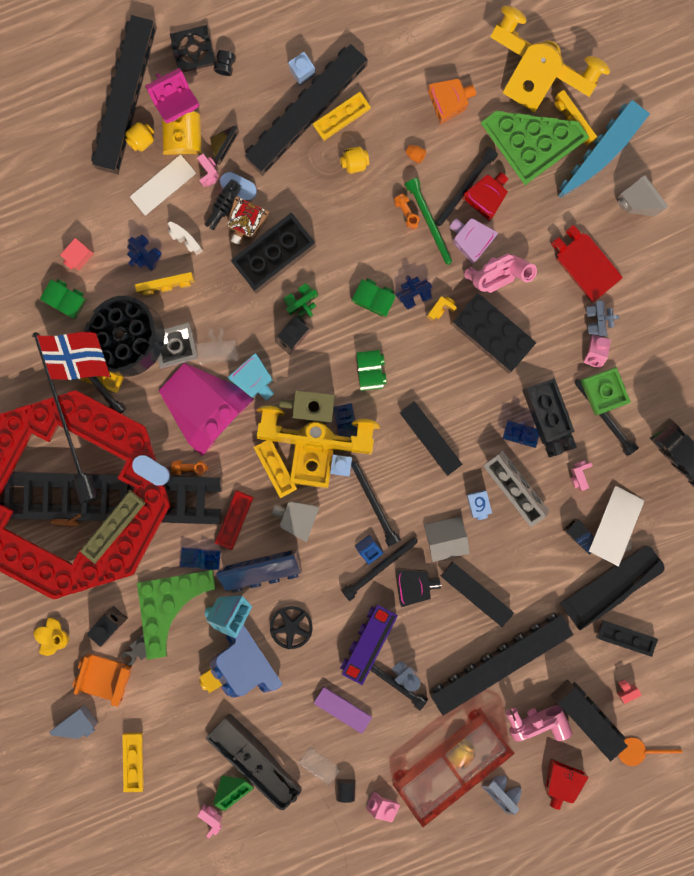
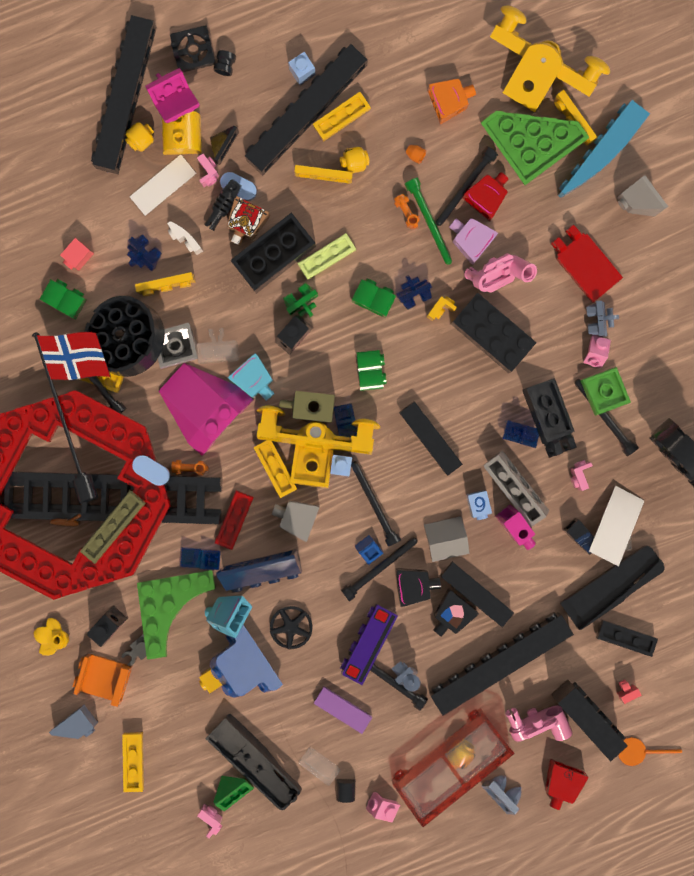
(323, 174): none -> yellow tile
(326, 256): none -> yellowish green tile
(453, 613): none -> black torso
(516, 527): none -> dark pink torso

